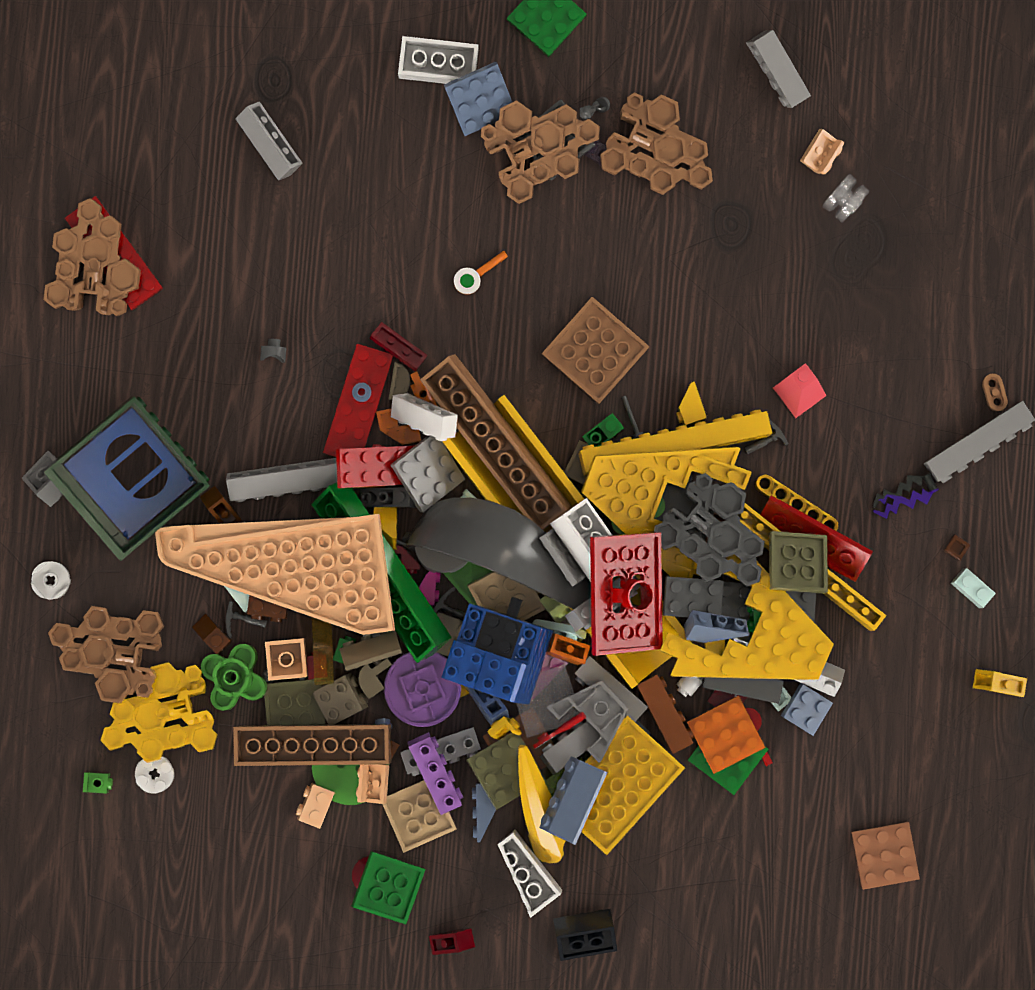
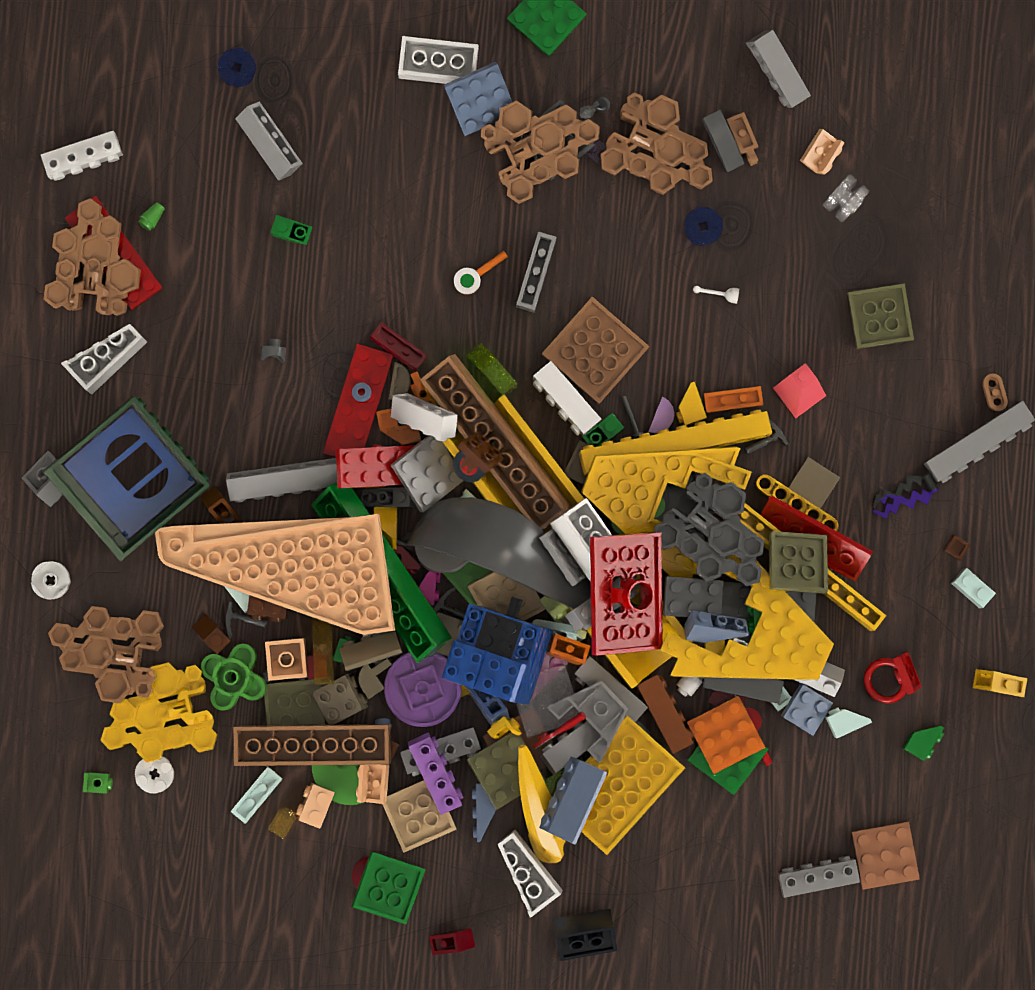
(81, 155): none -> white brick
(104, 358): none -> white wedge
(151, 216): none -> bright green cone
(227, 61): none -> clear blue plate
(256, 795): none -> light aqua plate
(283, 822): none -> clear yellow brick
(291, 230): none -> green slope
(475, 458): none -> reddish brown plate
(491, 370): none -> clear neon green brick
(536, 272): none -> light grey brick
(566, 399): none -> white brick
(663, 417): none -> lavender tile
(692, 228): none -> clear blue plate
(723, 141): none -> dark grey slope
(731, 294): none -> white hinge
(733, 399): none -> orange plate
(743, 137): none -> medium nougat plate
(814, 482): none -> dark tan tile
(818, 877): none -> light grey brick
(844, 721): none -> light aqua slope
(880, 316): none -> olive plate
(904, 672): none -> red tile
(921, 742): none -> green slope

